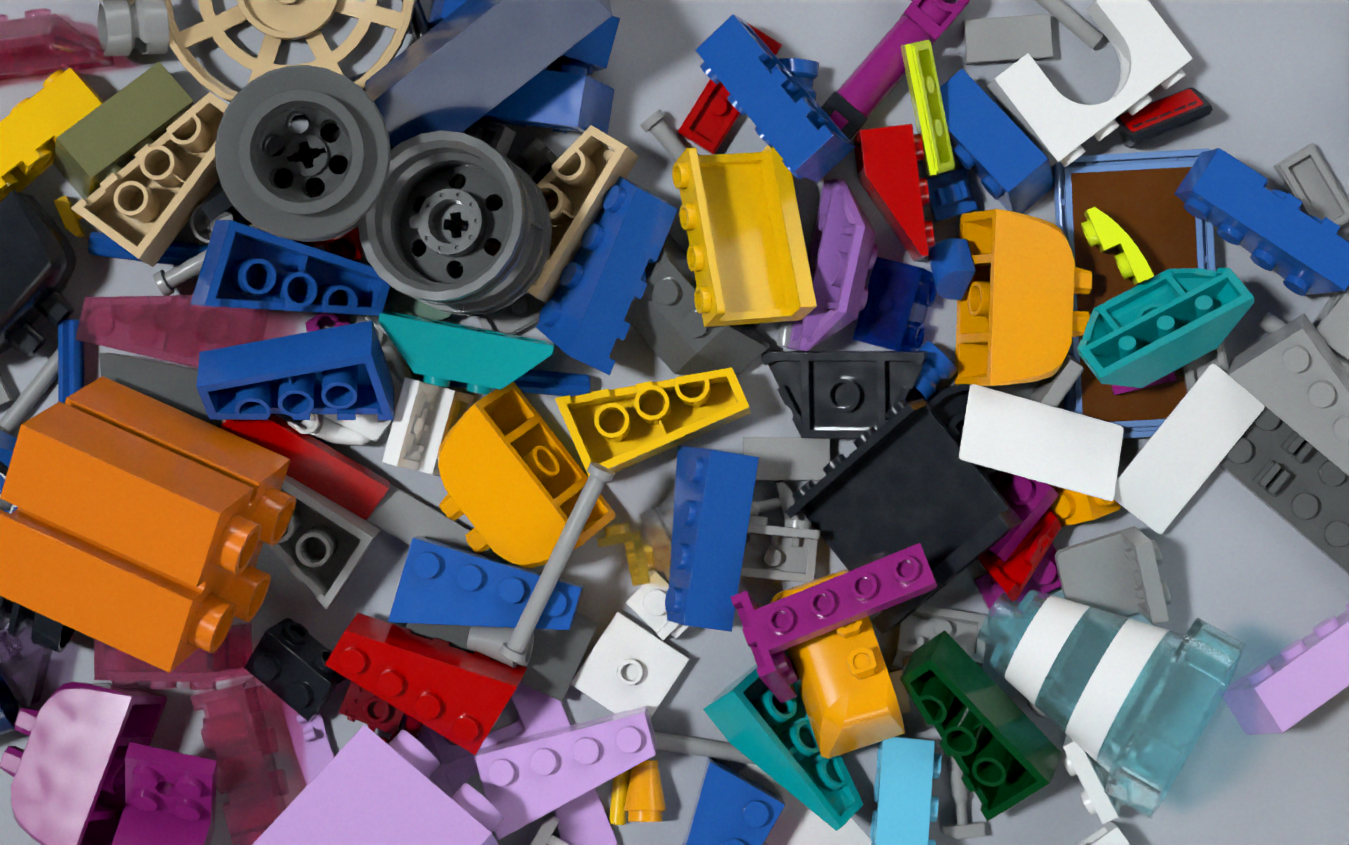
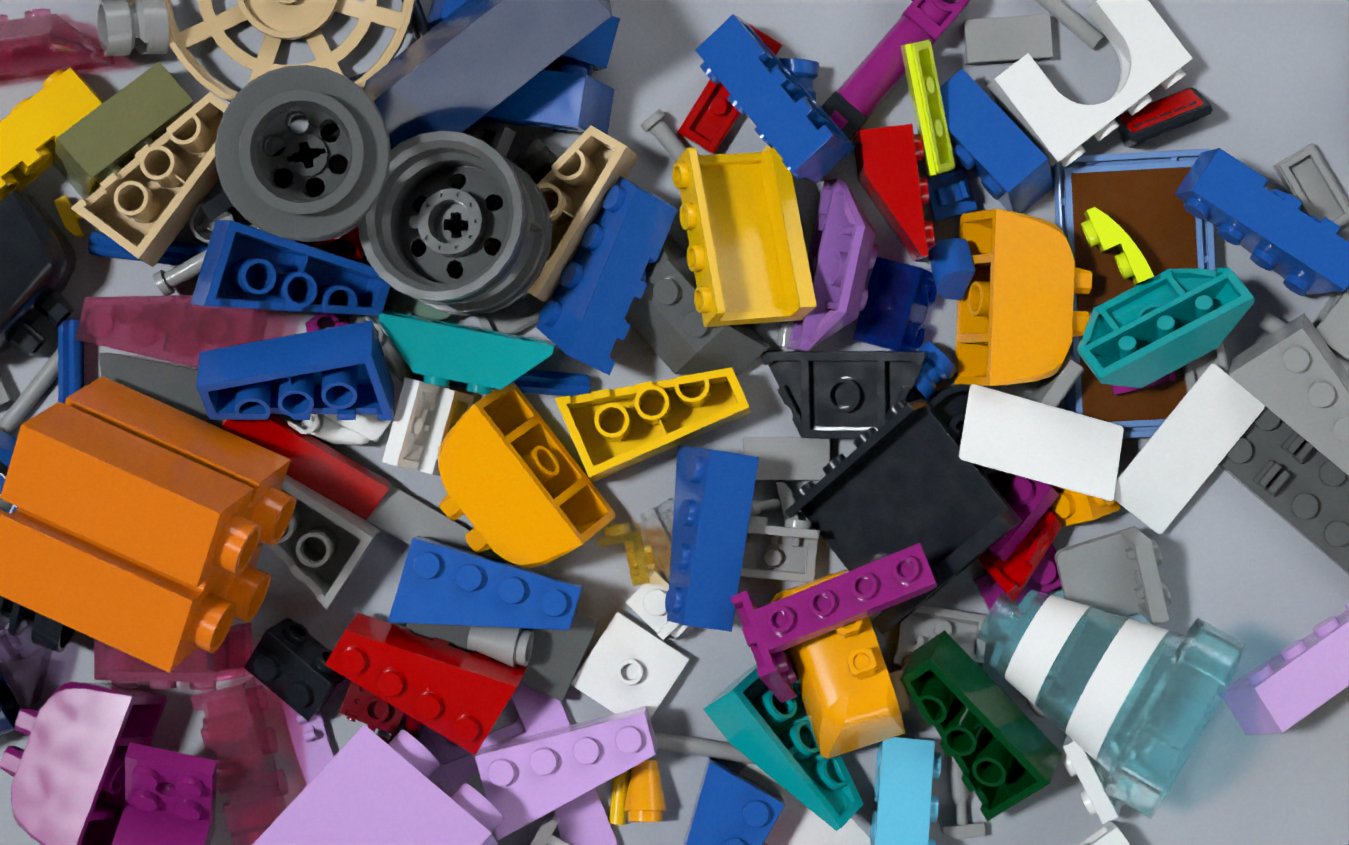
(515, 647): light grey bar -> none

